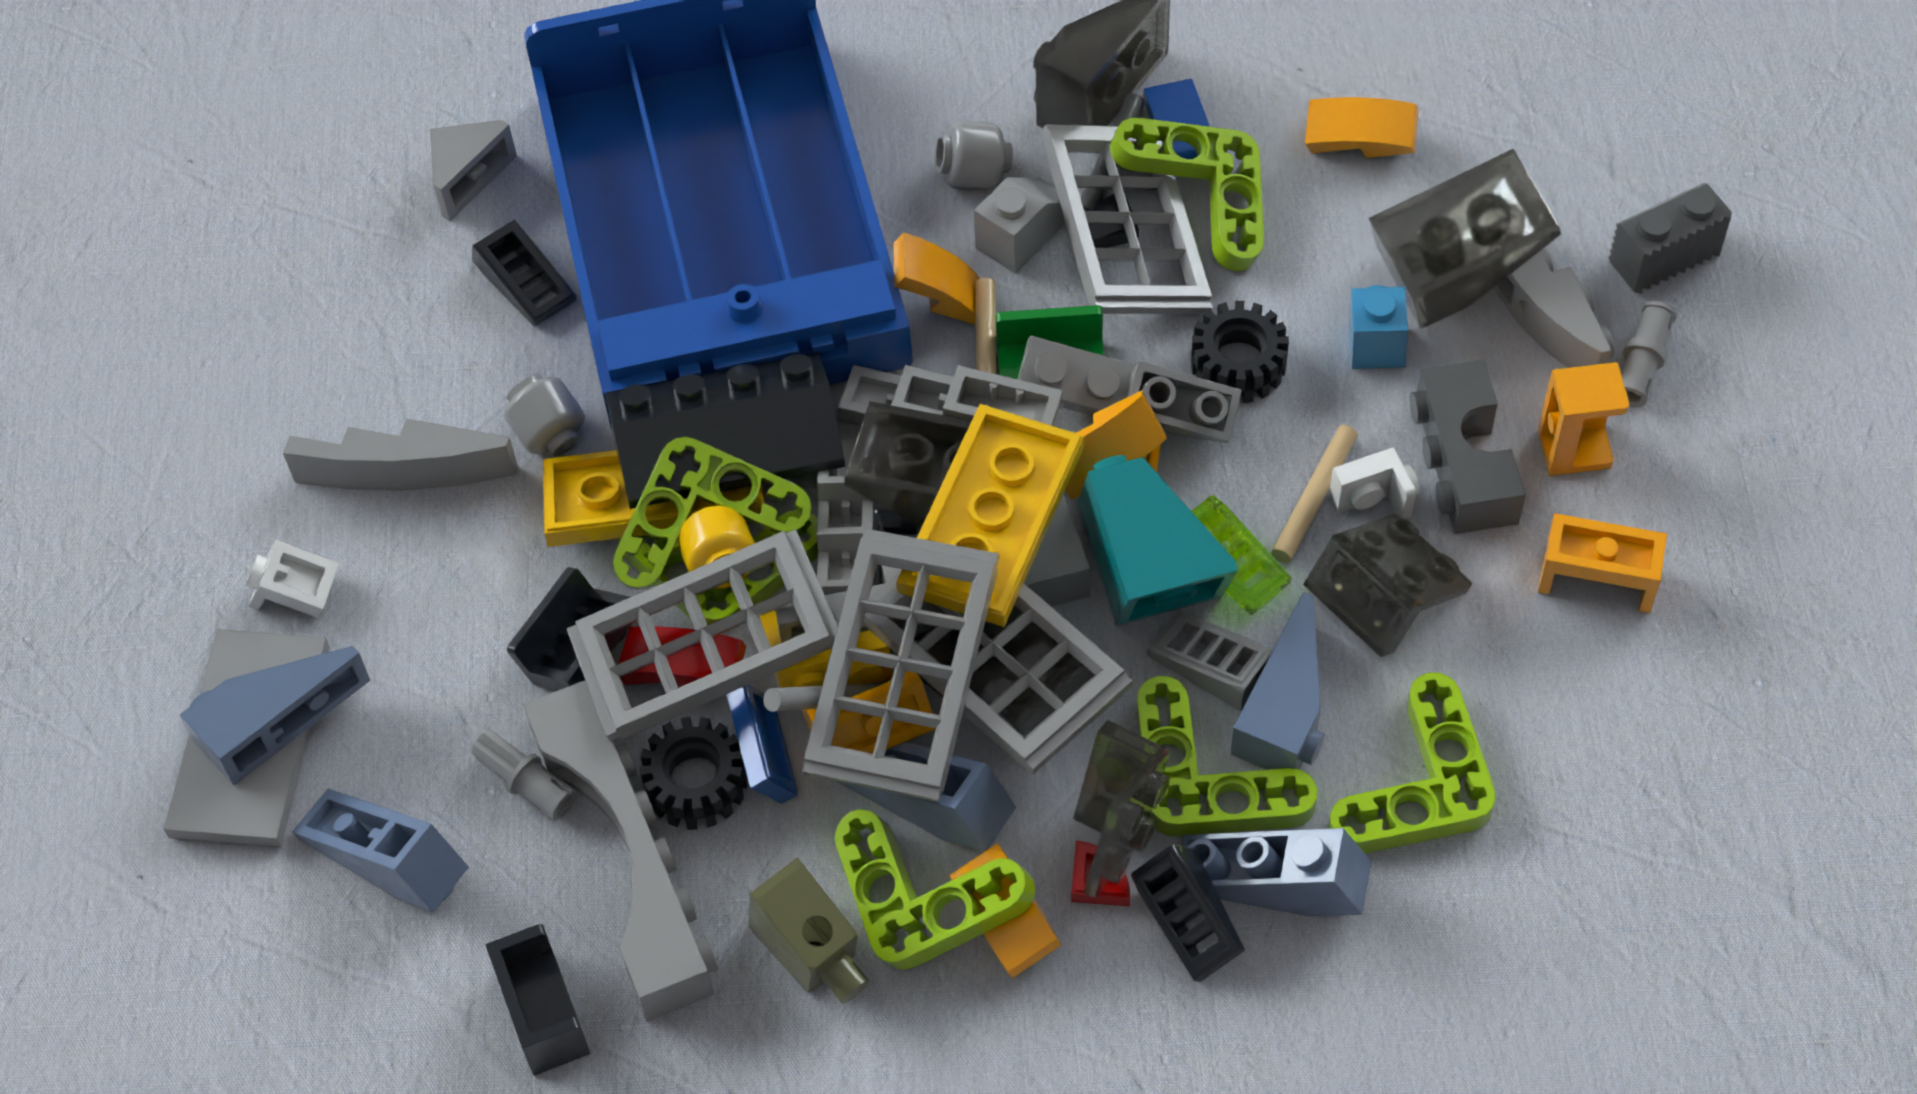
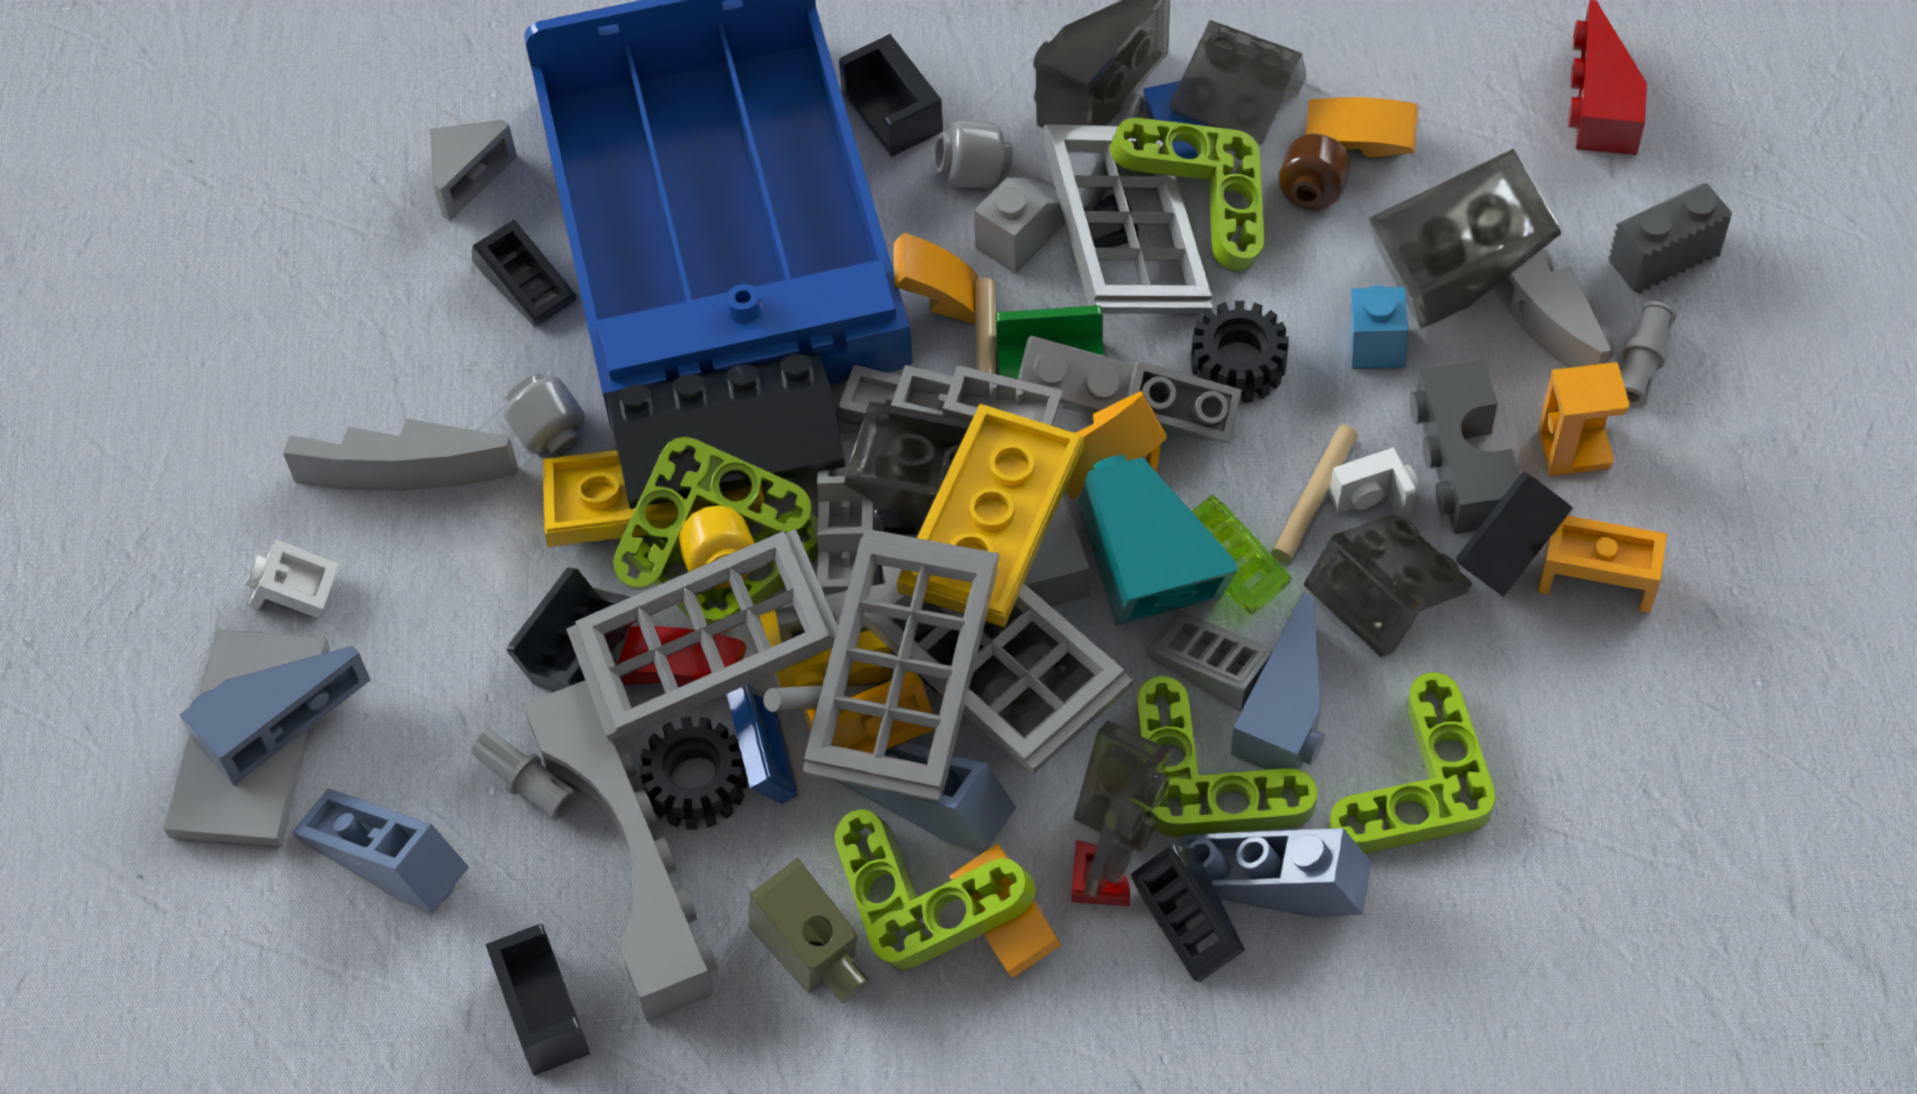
(891, 95): none -> black panel
(1237, 81): none -> clear smoke bracket
(1314, 168): none -> reddish brown head
(1513, 533): none -> black panel
(1611, 88): none -> red slope

